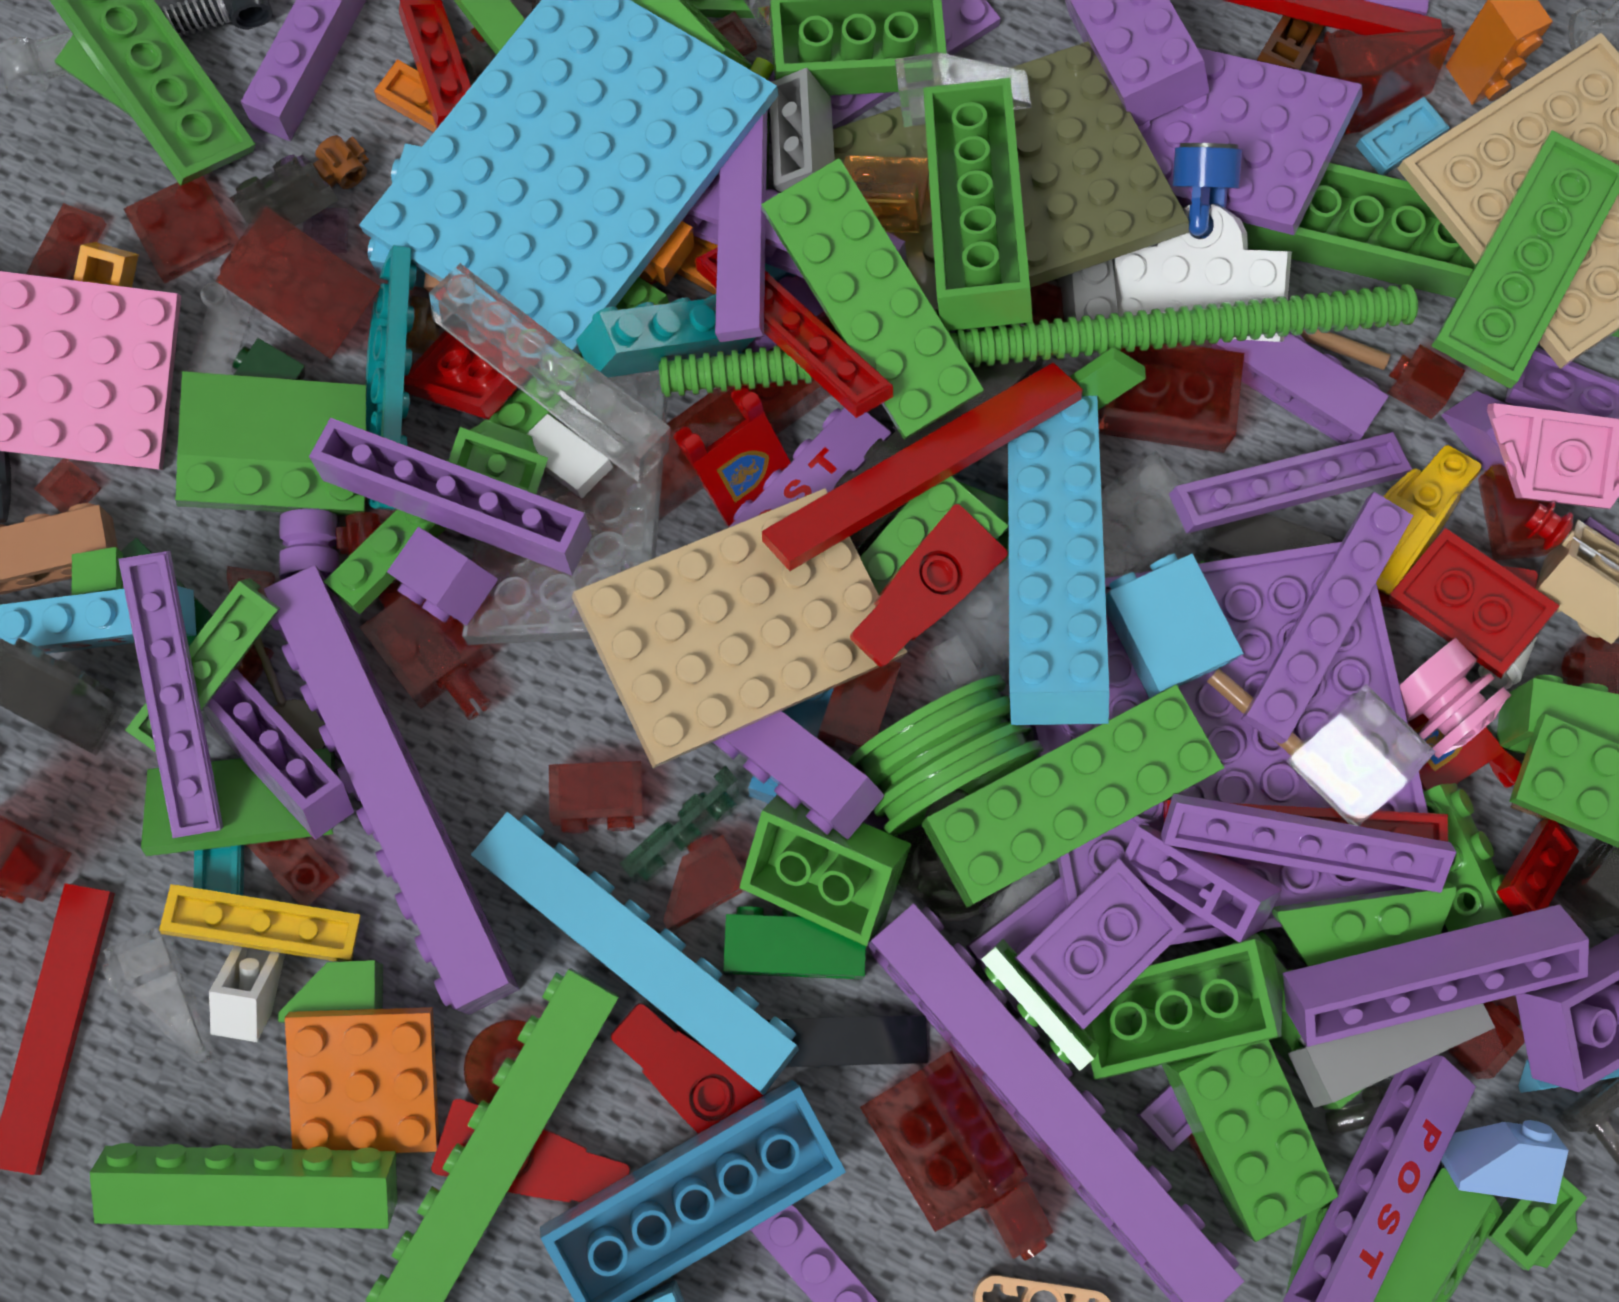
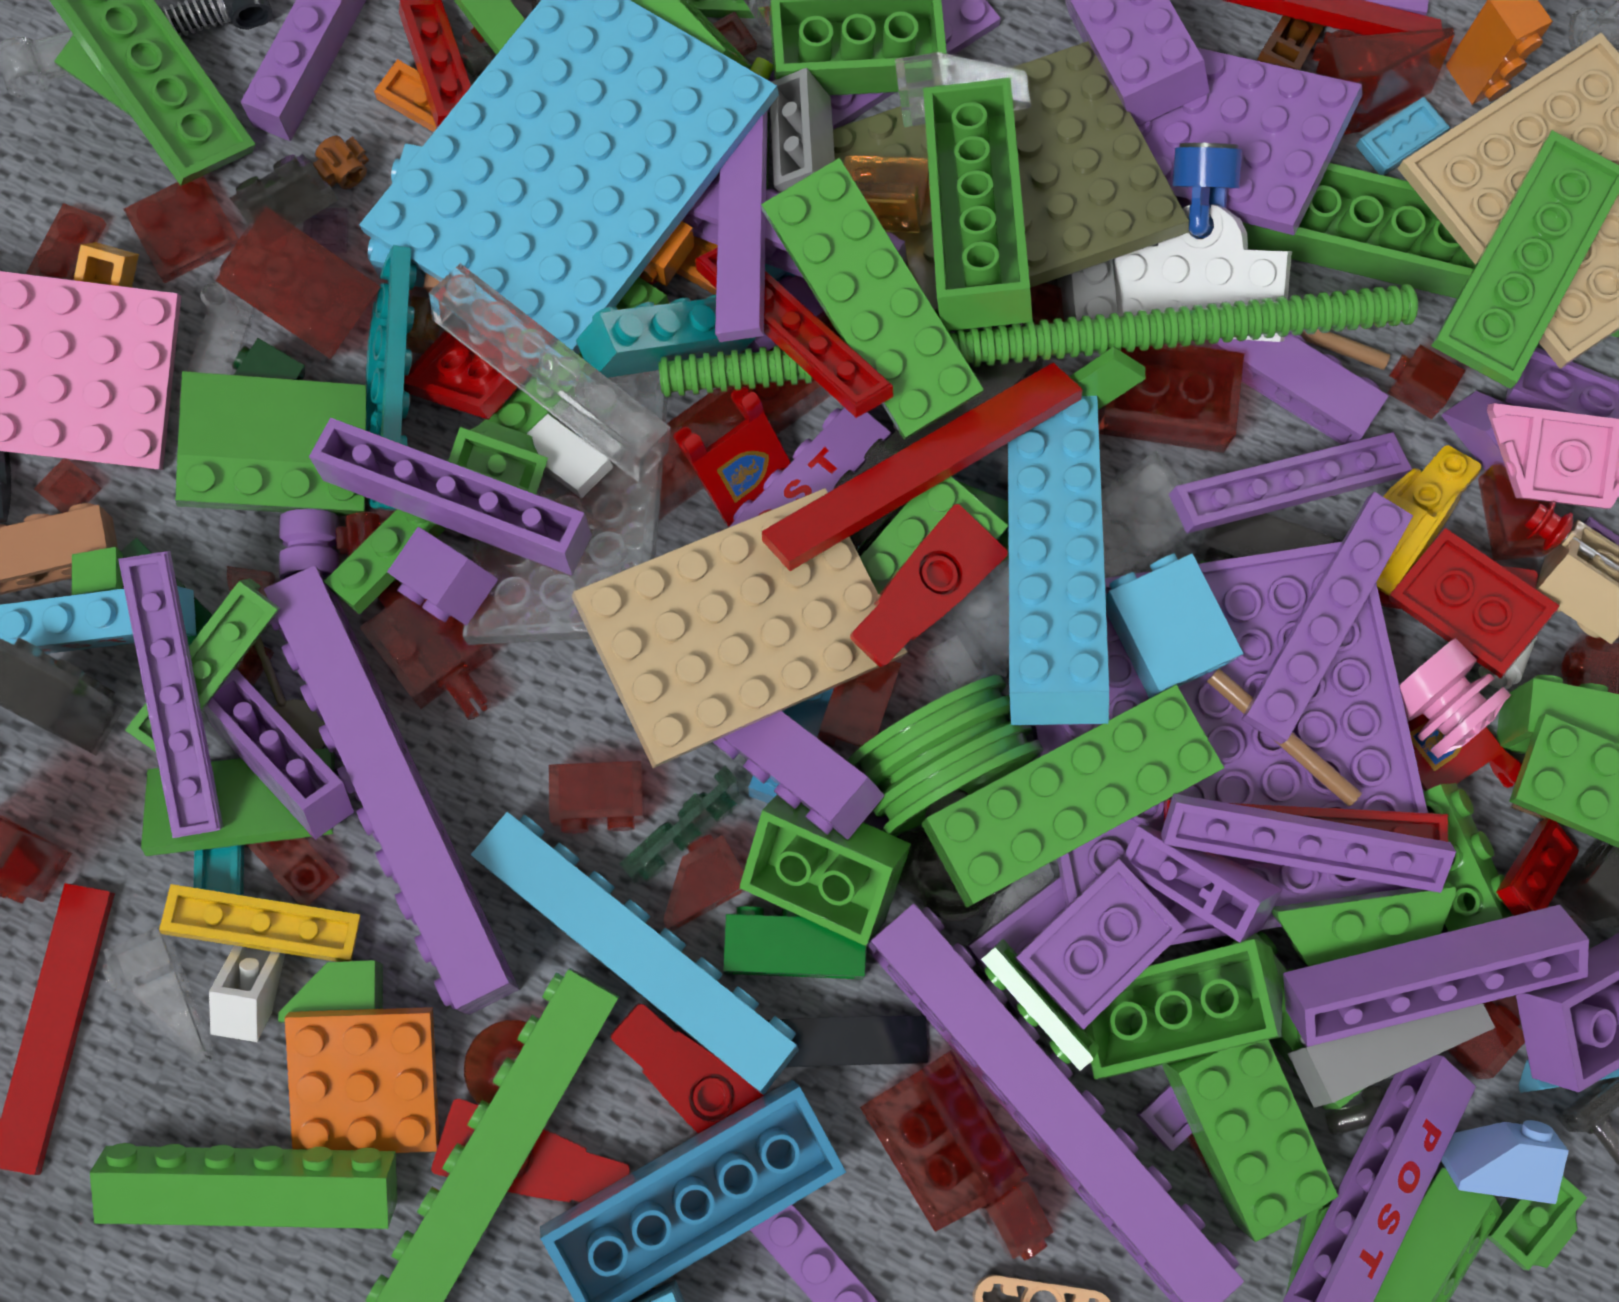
(1360, 756): clear slope -> none

